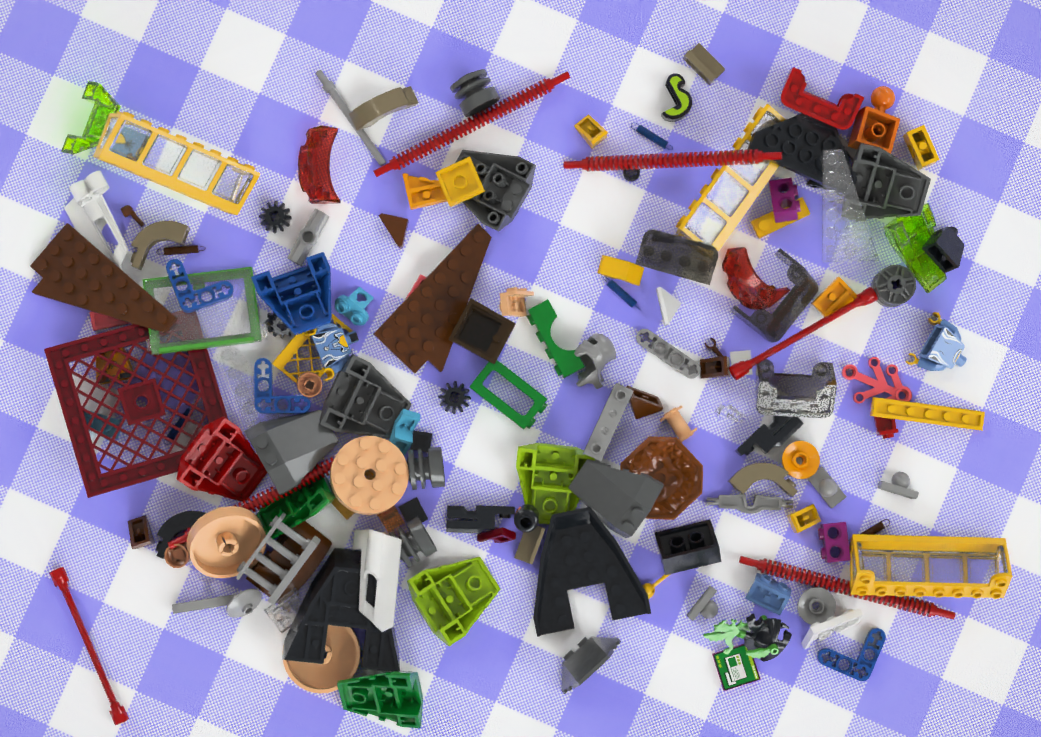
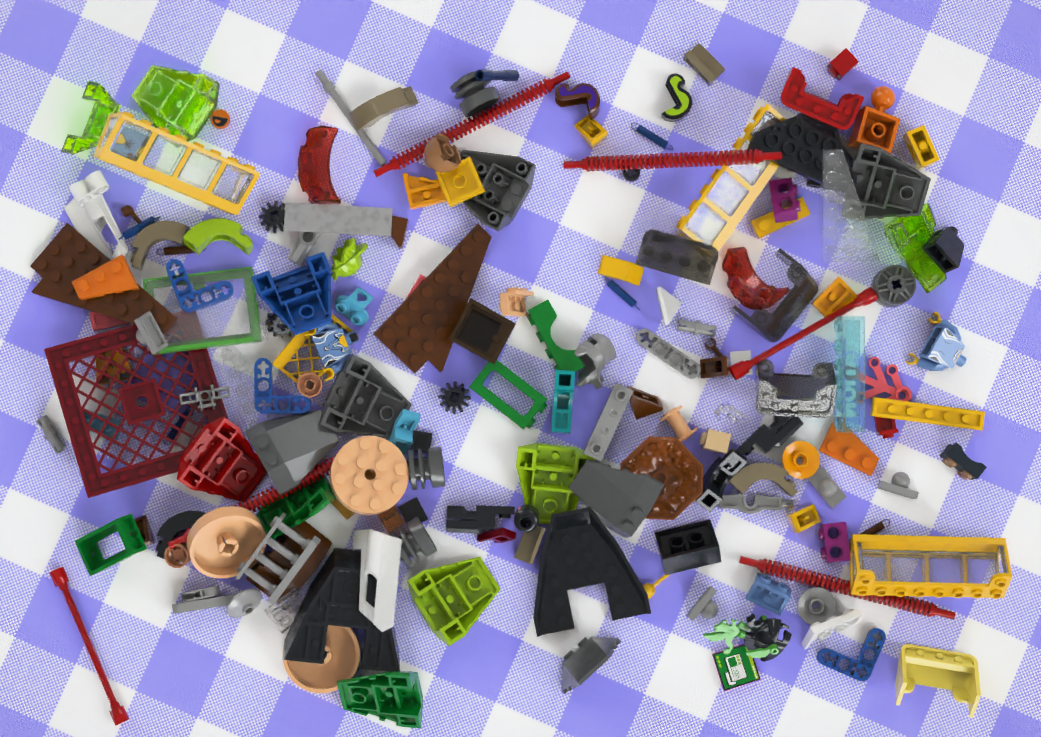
(51, 434): none -> light grey pin
(88, 544): none -> green piece
(107, 279): none -> orange wing
(137, 228): none -> blue piece
(150, 333): none -> light grey tile
(177, 100): none -> clear neon green wedge
(199, 400): none -> light grey piece
(200, 593): none -> light grey piece
(216, 230): none -> lime arch
(220, 119): none -> orange tile
(338, 219): none -> flat silver sticker
(348, 259): none -> lime hair
(441, 155): none -> medium nougat cylinder
(489, 75): none -> dark blue piece
(562, 401): none -> teal arch
(580, 94): none -> reddish brown animal
(696, 327): none -> light grey pin
(715, 441): none -> tan brick
(718, 477): none -> black arch
(842, 64): none -> red brick
(848, 450): none -> orange wing
(850, 373): none -> clear light blue brick
(939, 670): none -> light yellow windscreen
(955, 457): none -> black brick

